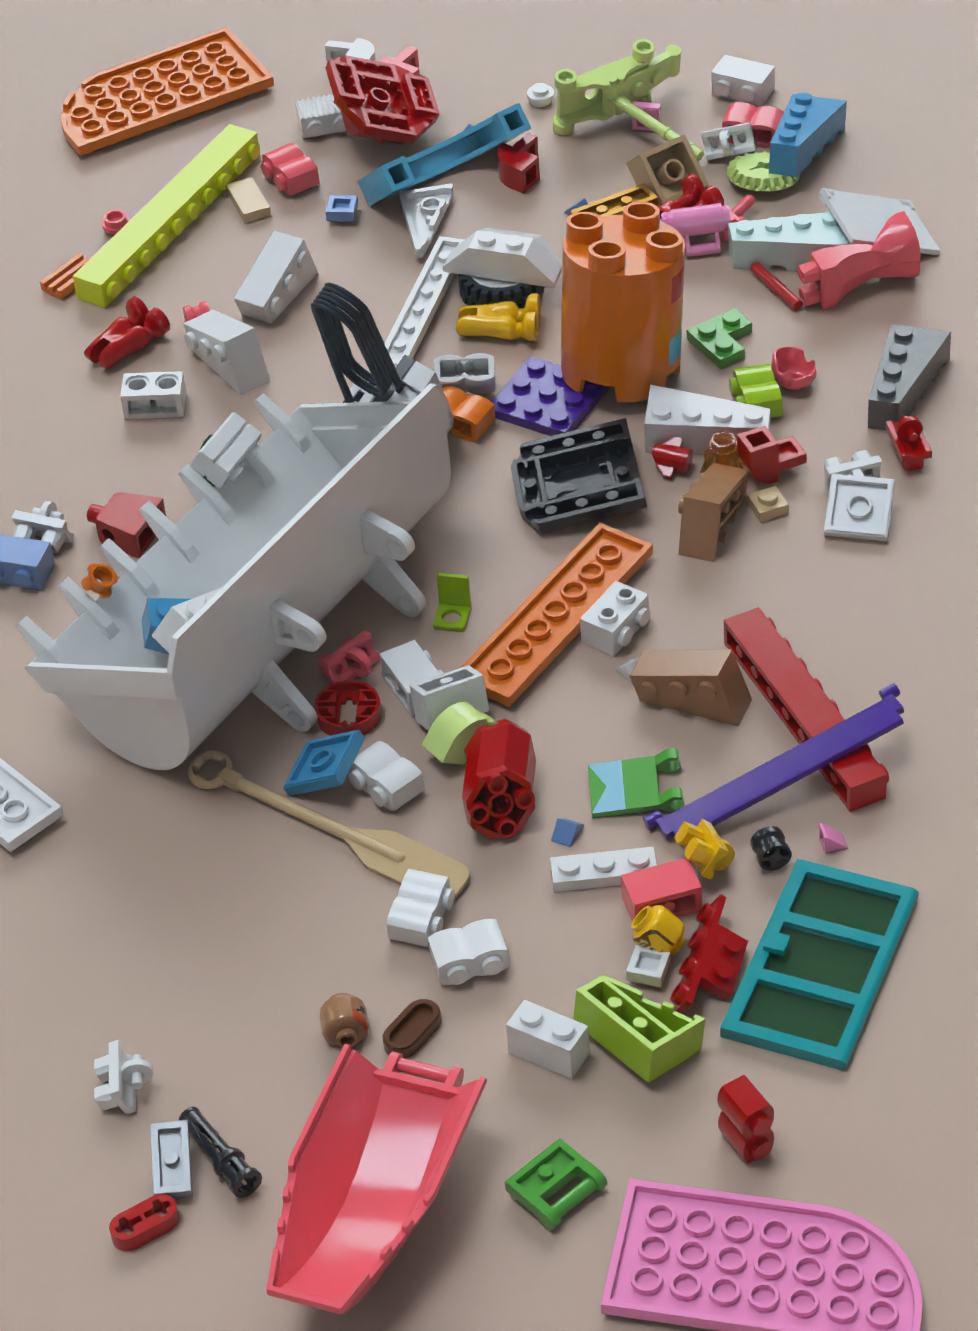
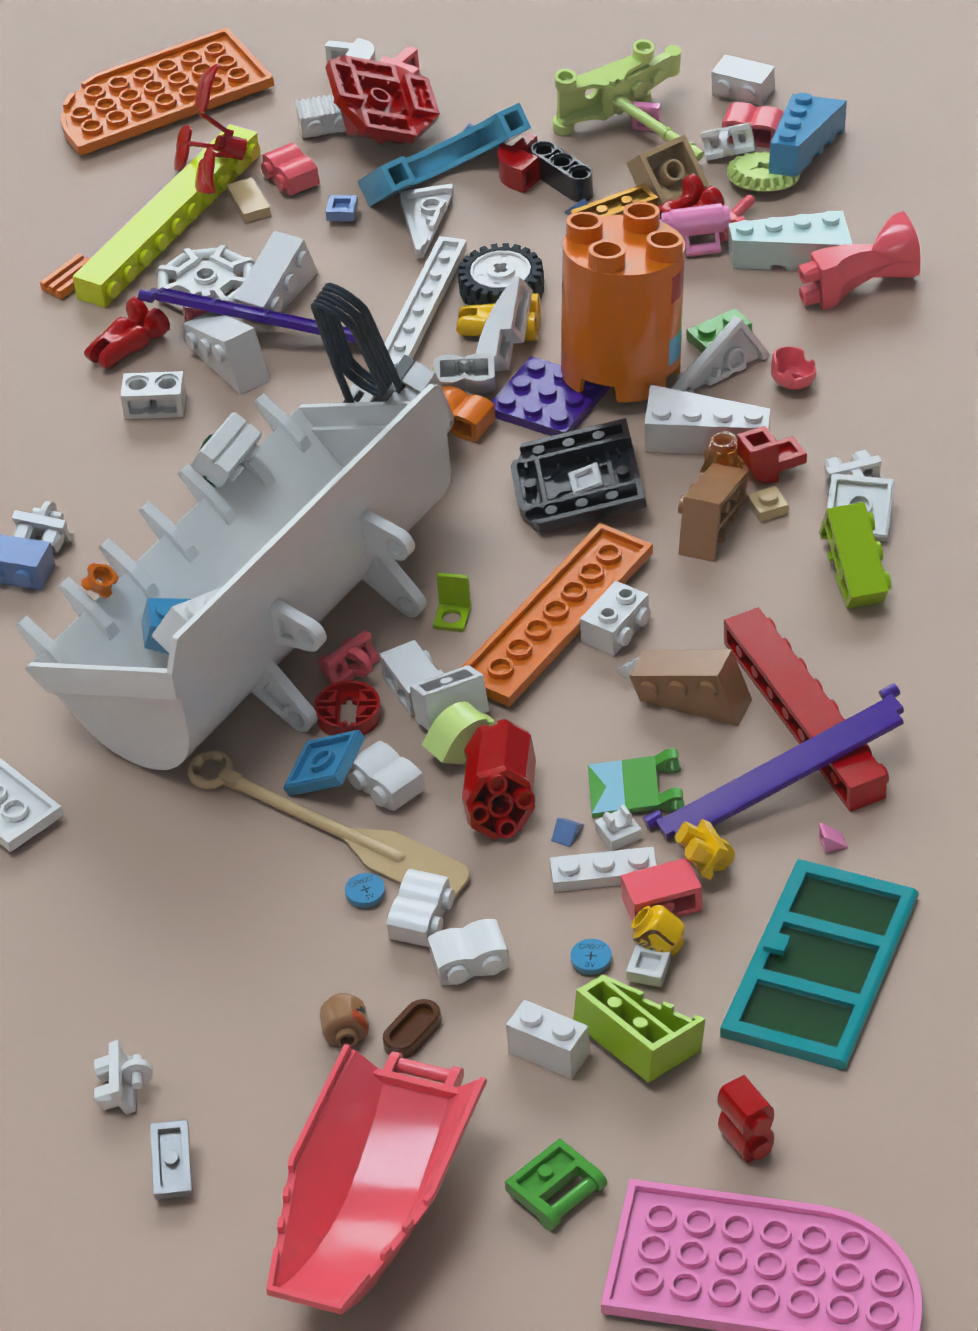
(114, 221): coral plate -> none
(124, 523): torso -> none
(144, 1222): red beam -> none
(205, 278): none -> white plate
(225, 145): none -> red plant
(232, 1172): black pin -> none
(234, 309): none -> dark purple piece
(365, 890): none -> dark azure piece
(505, 257): white wedge -> none
(506, 323): none -> white slope
(540, 95): white plate -> none
(563, 171): none -> black beam
(586, 479): none -> white tile
(591, 956): none -> dark azure piece
(618, 828): none -> white tile
(672, 457): red piece -> none
(713, 958): red bracket -> none
(725, 354): none -> white wing
(757, 387): lime brick -> none
(771, 848): black wheel -> none
(776, 286): red piece -> none
(855, 554): none -> lime wedge
(865, 216): white piece -> none
(905, 370): wedge -> none
(909, 442): red hips -> none

